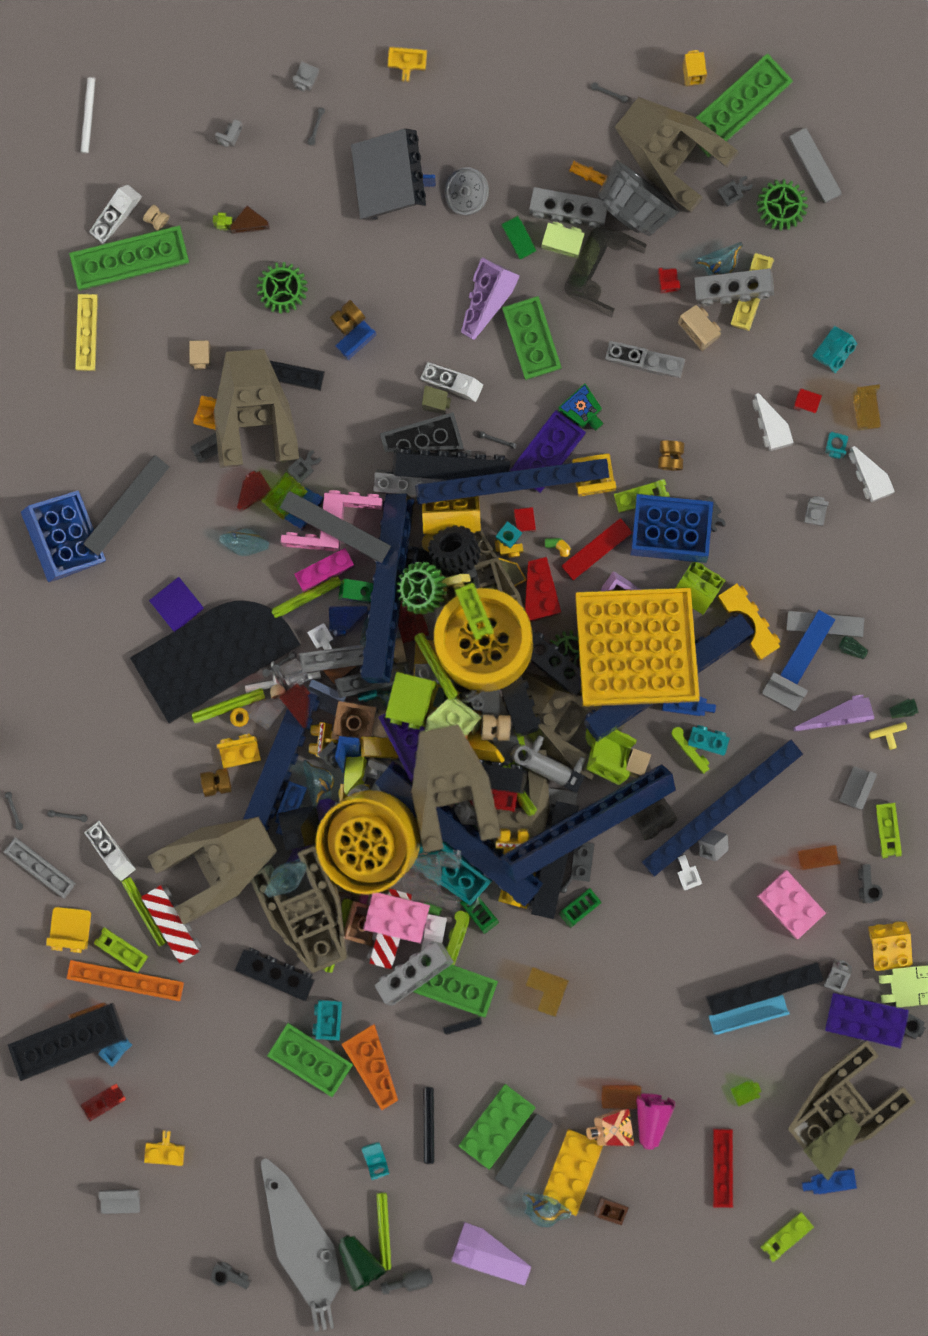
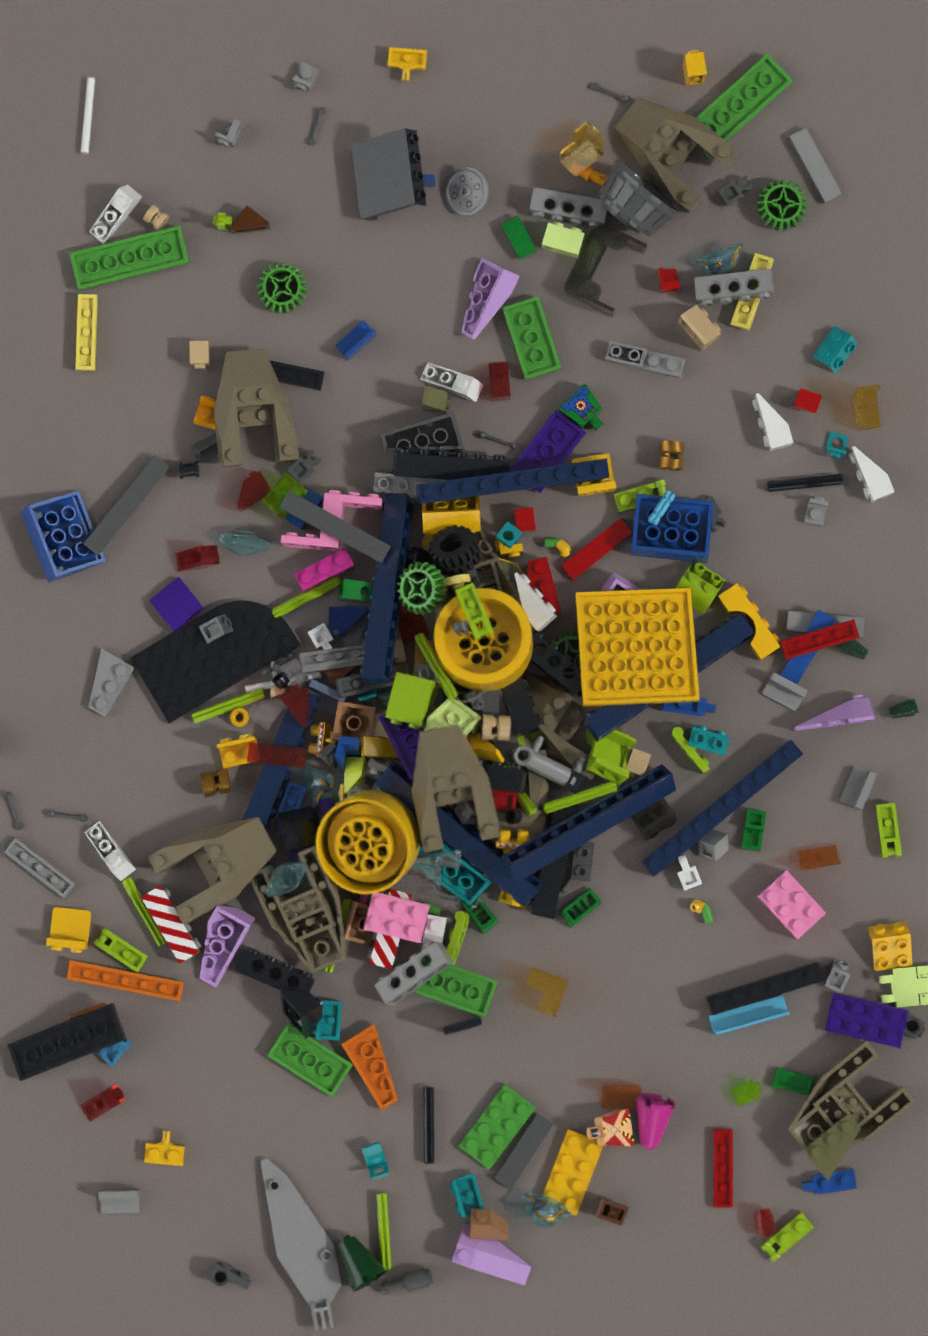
(108, 683): none -> light grey wing
(189, 469): none -> black bush
(197, 558): none -> clear red slope
(216, 628): none -> dark grey bracket
(224, 936): none -> lavender wedge
(277, 755): none -> clear red tile
(281, 680): none -> black hinge
(302, 1010): none -> black slope
(352, 312): pearl gold wheel -> none
(460, 627): none -> dark grey hinge
(467, 1194): none -> teal bracket
(488, 1225): none -> medium nougat slope
(499, 381): none -> clear red slope
(513, 816): none -> black hinge
(537, 610): none -> white slope
(579, 797): none -> lime axle
(583, 151): none -> clear yellow panel
(661, 507): none -> medium azure axle
(702, 908): none -> arm
(753, 830): none -> green slope
(764, 1223): none -> clear red brick
(792, 1081): none -> green tile
(808, 482): none -> black axle
(819, 639): none -> red tile
(864, 875): dark grey plate -> none
(888, 732): light yellow piece -> none

